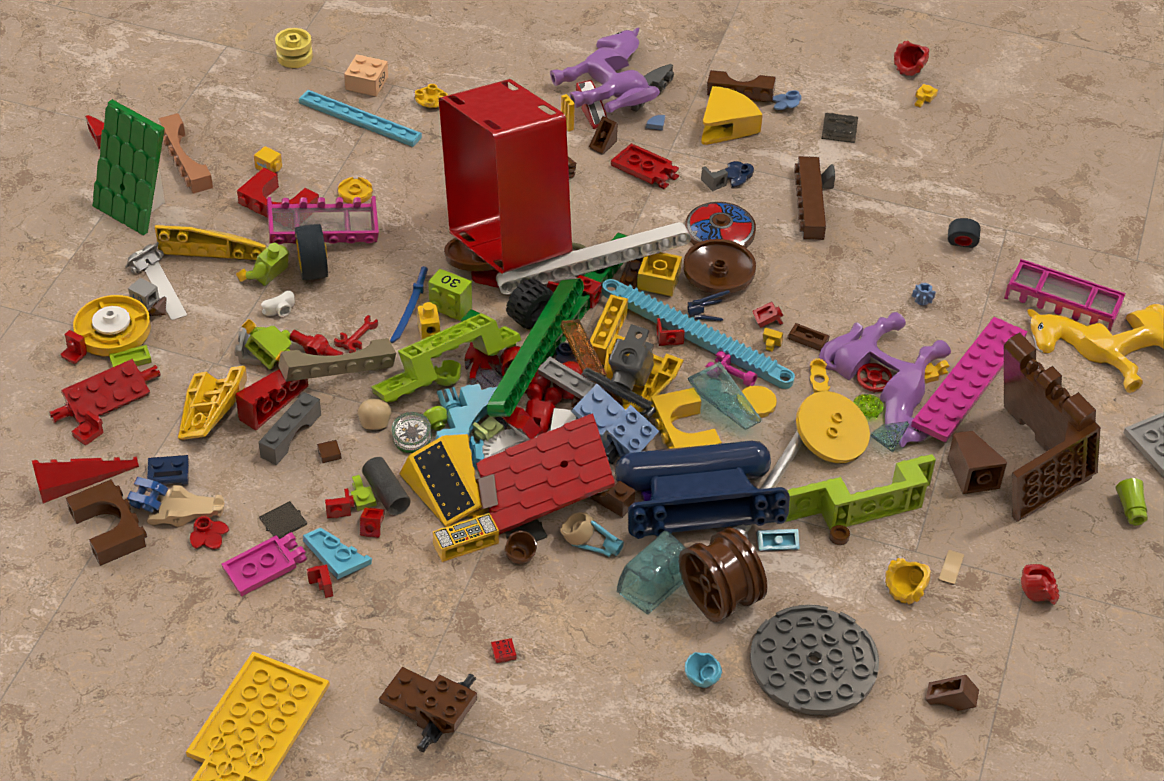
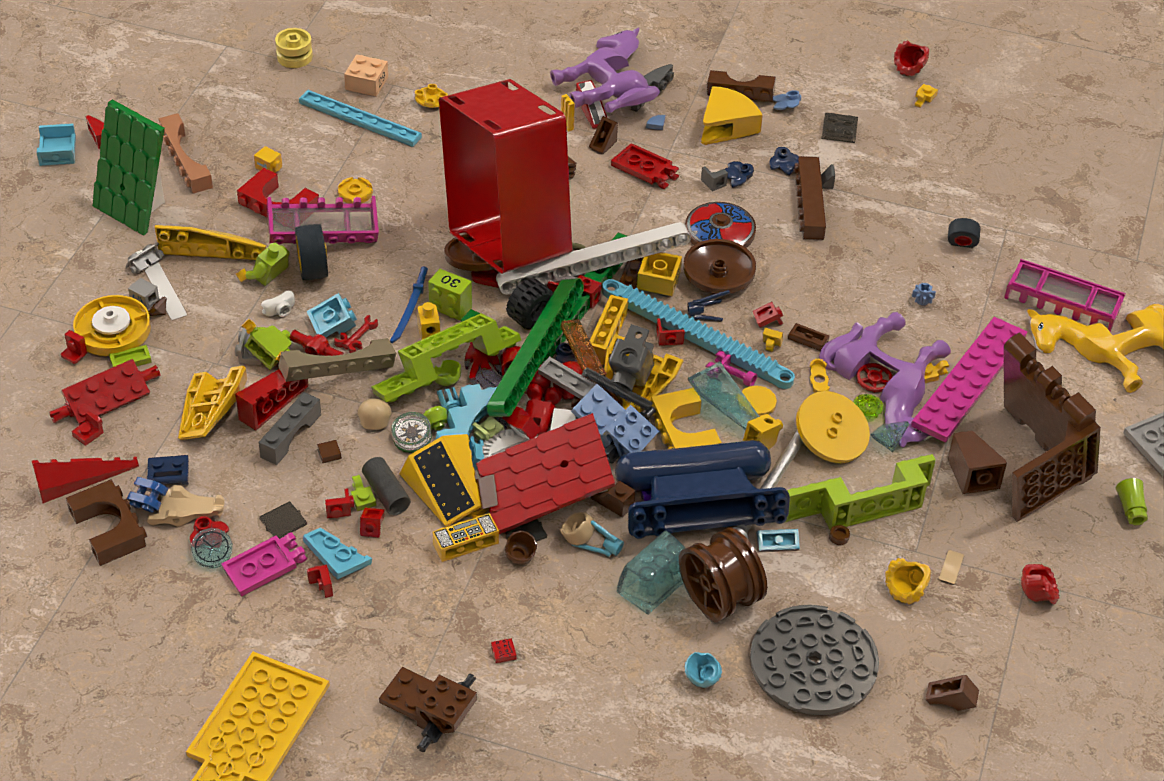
(56, 144): none -> medium azure panel
(211, 547): none -> clear light blue tile
(332, 316): none -> medium azure plate
(764, 430): none -> yellow torso
(783, 161): none -> dark blue plate

